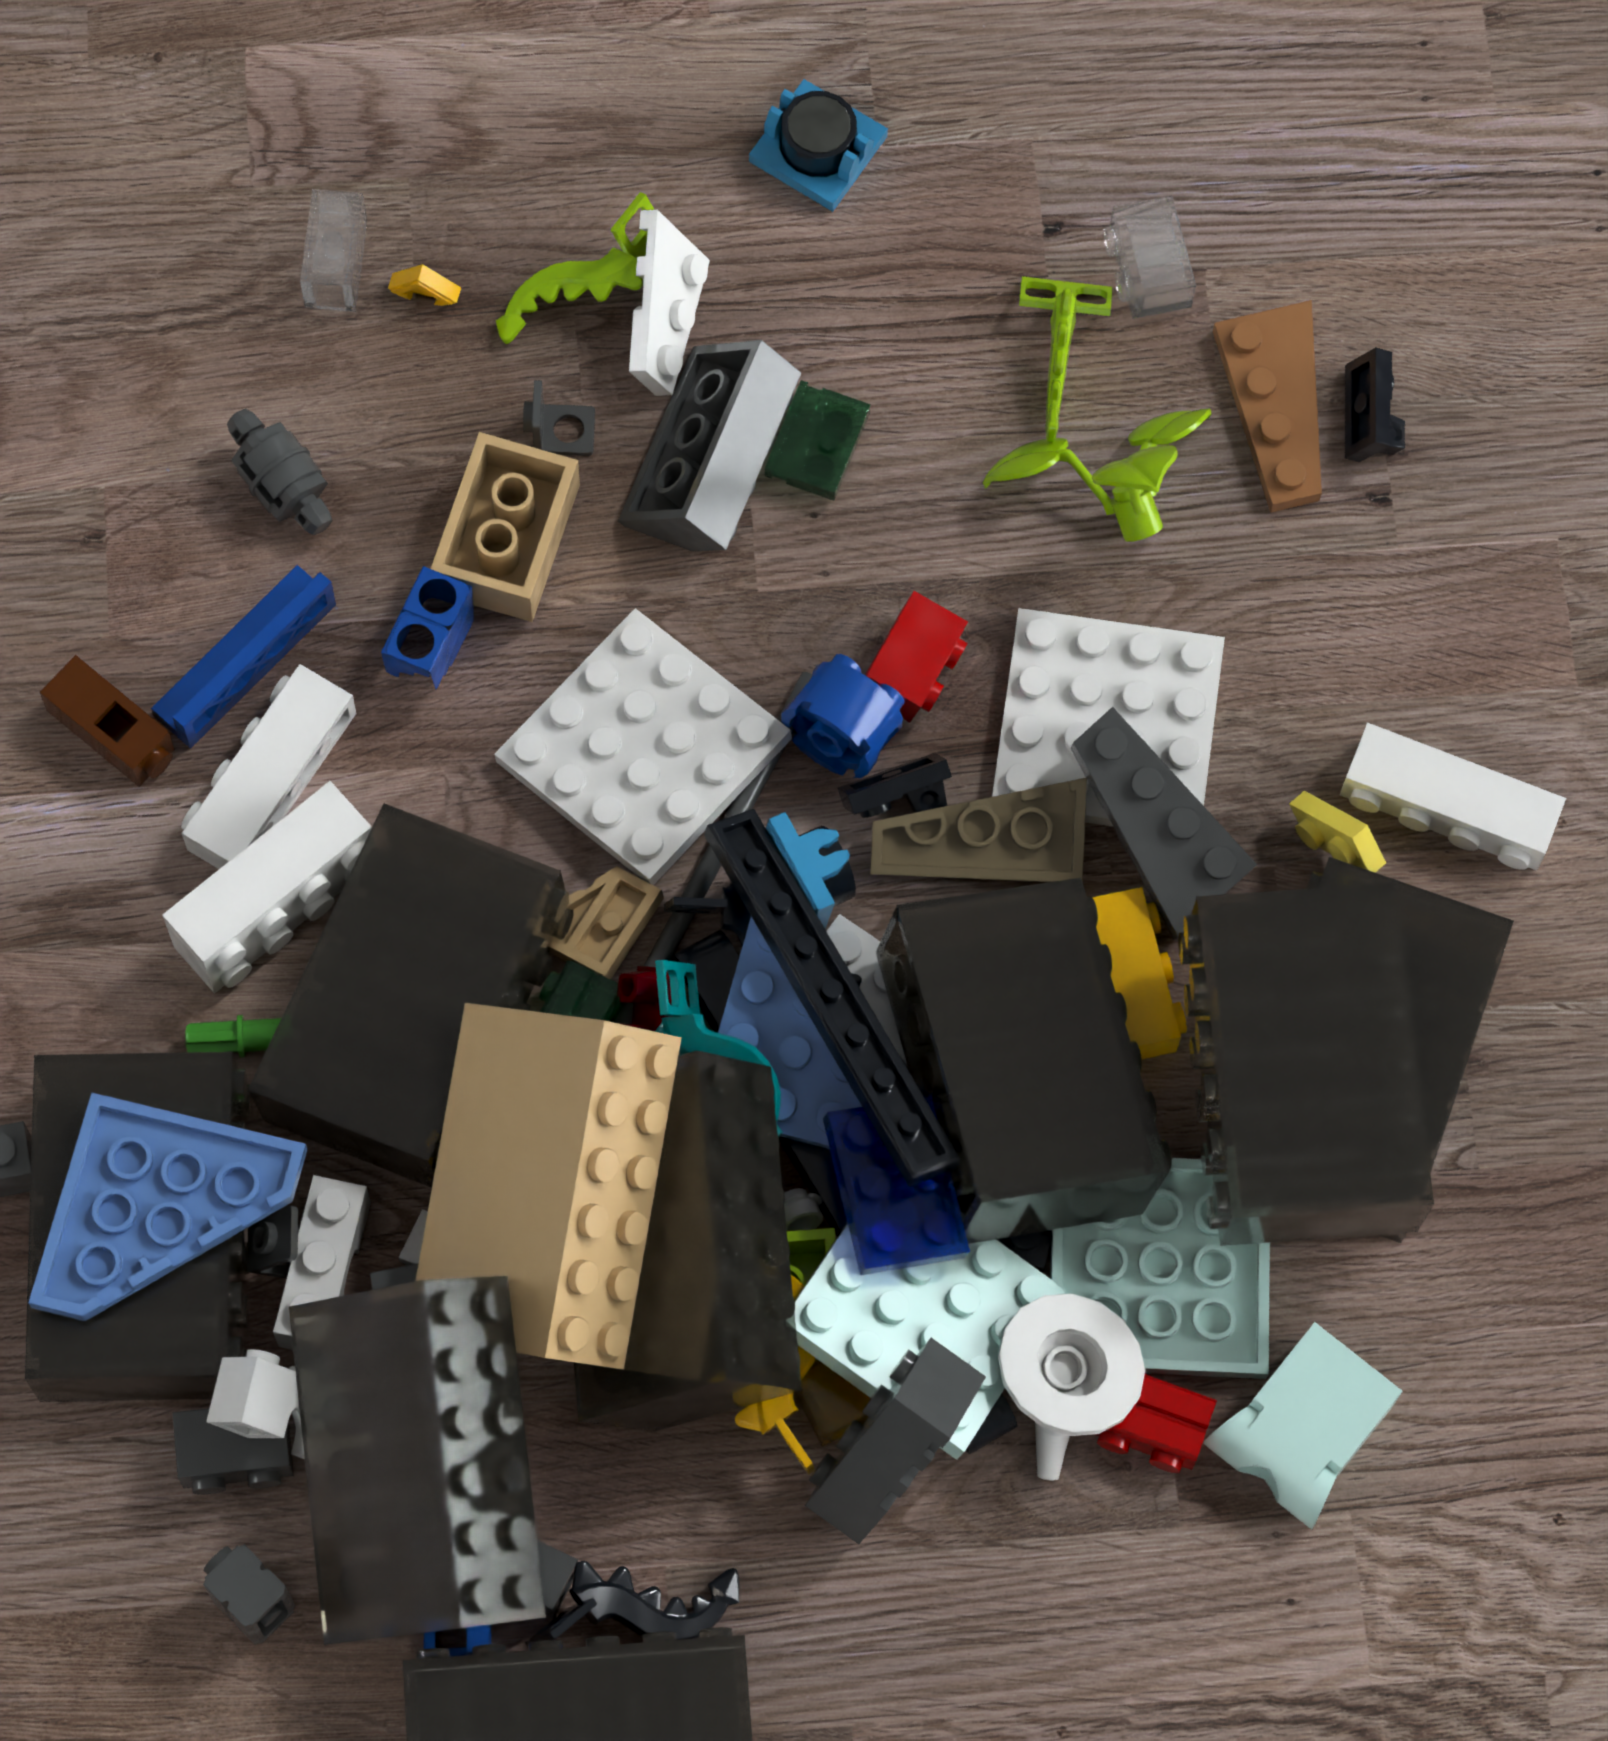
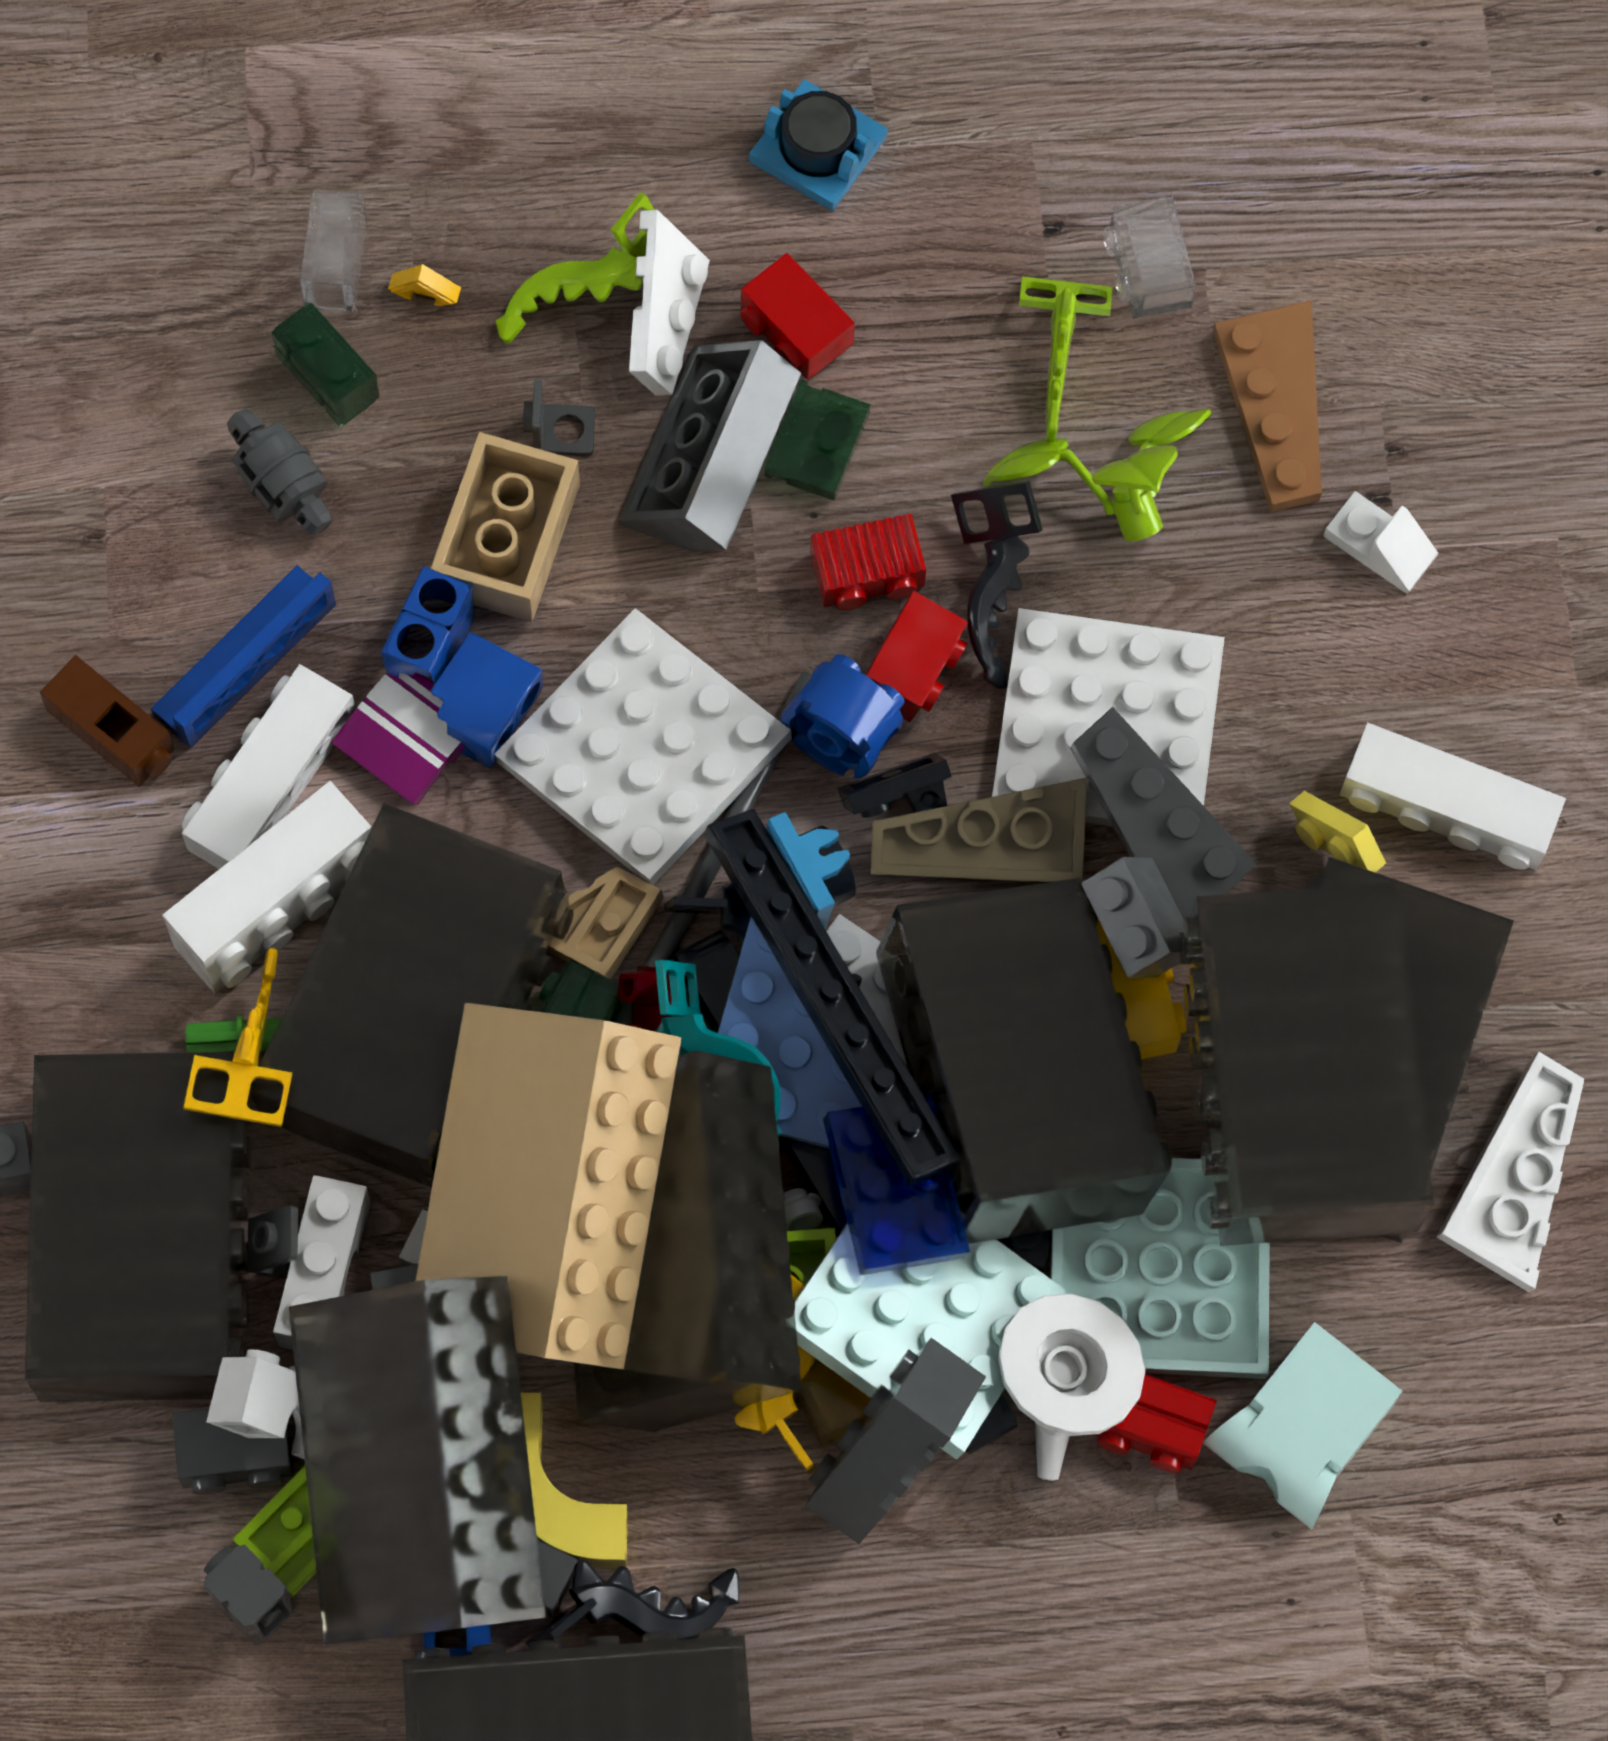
(150, 1197): medium blue plate -> none
(245, 1064): none -> yellow piece
(283, 1535): none -> lime plate
(325, 364): none -> clear green brick
(400, 735): none -> magenta slope
(485, 696): none -> blue piece
(577, 1528): none -> light yellow arch
(796, 316): none -> red brick
(868, 562): none -> red brick
(1000, 572): none -> black piece
(1137, 915): none -> dark grey brick
(1367, 407): black hinge -> none
(1382, 542): none -> white slope
(1512, 1186): none -> white wing

